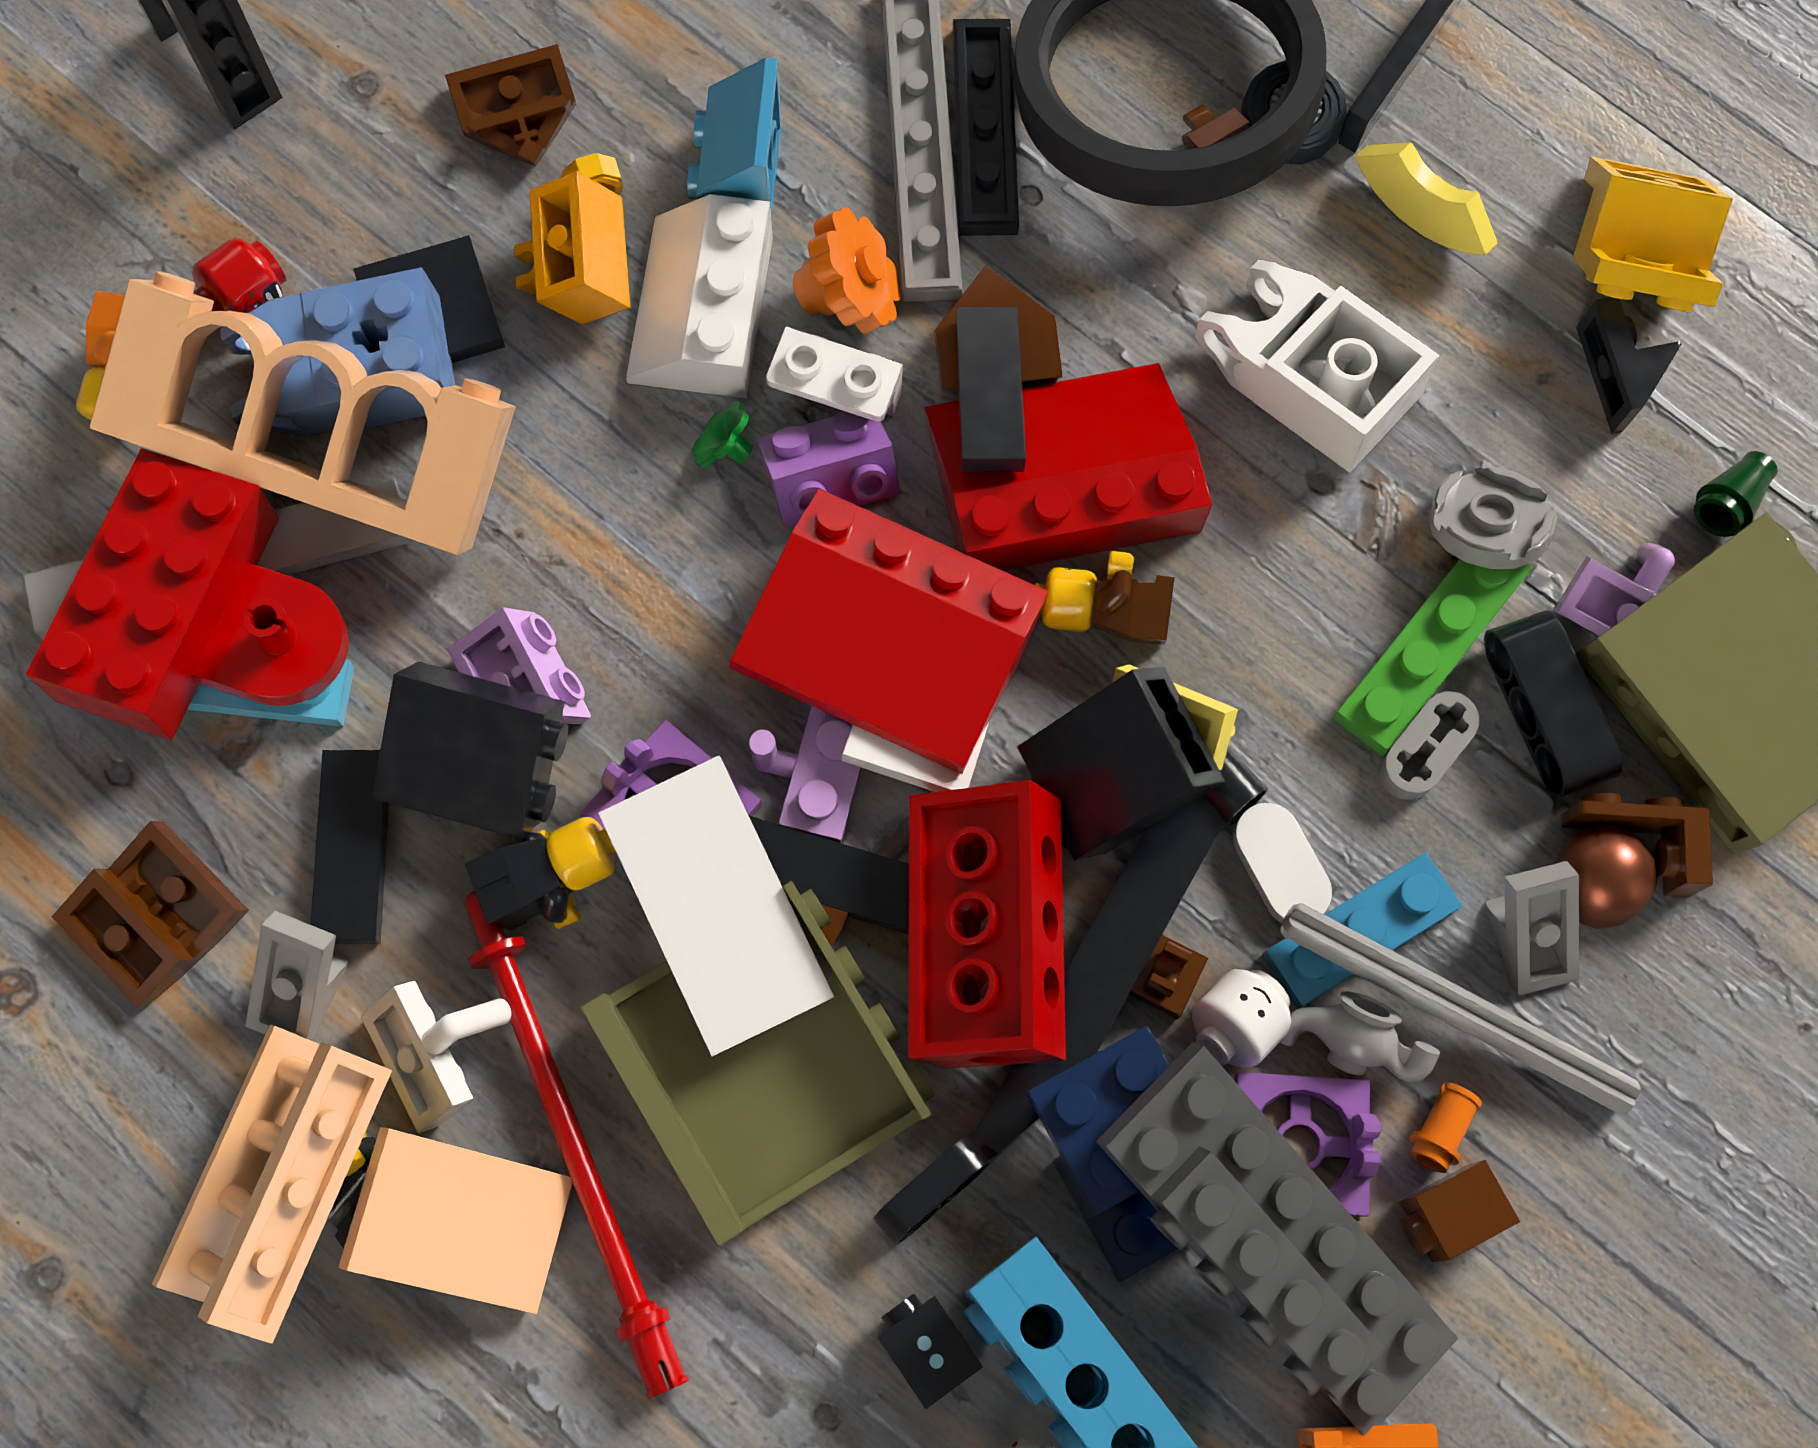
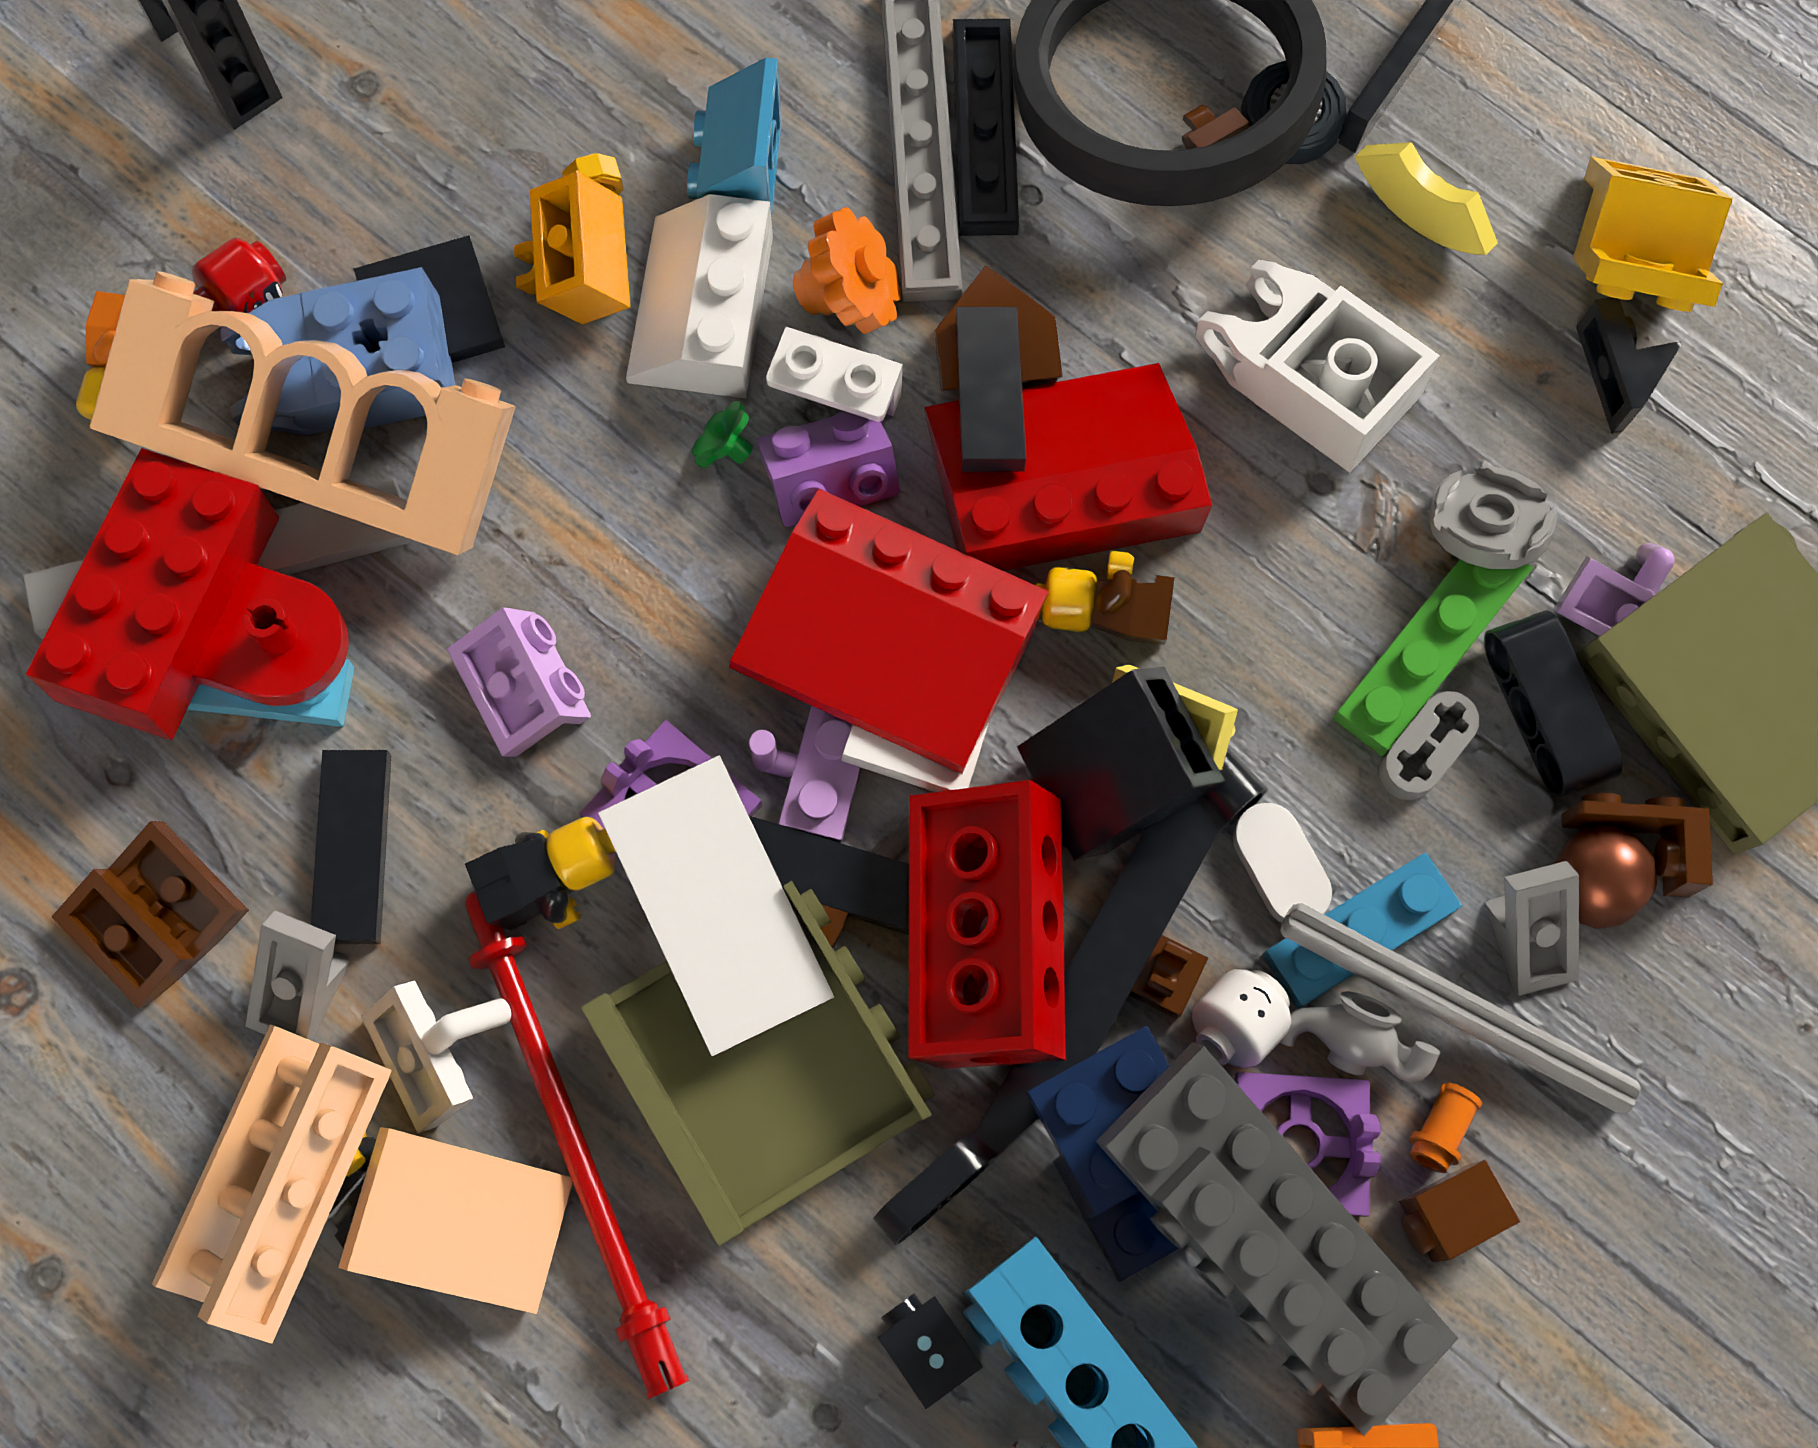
(469, 750): black brick -> none
(514, 102): reddish brown slope -> none
(1735, 495): dark green cone -> none

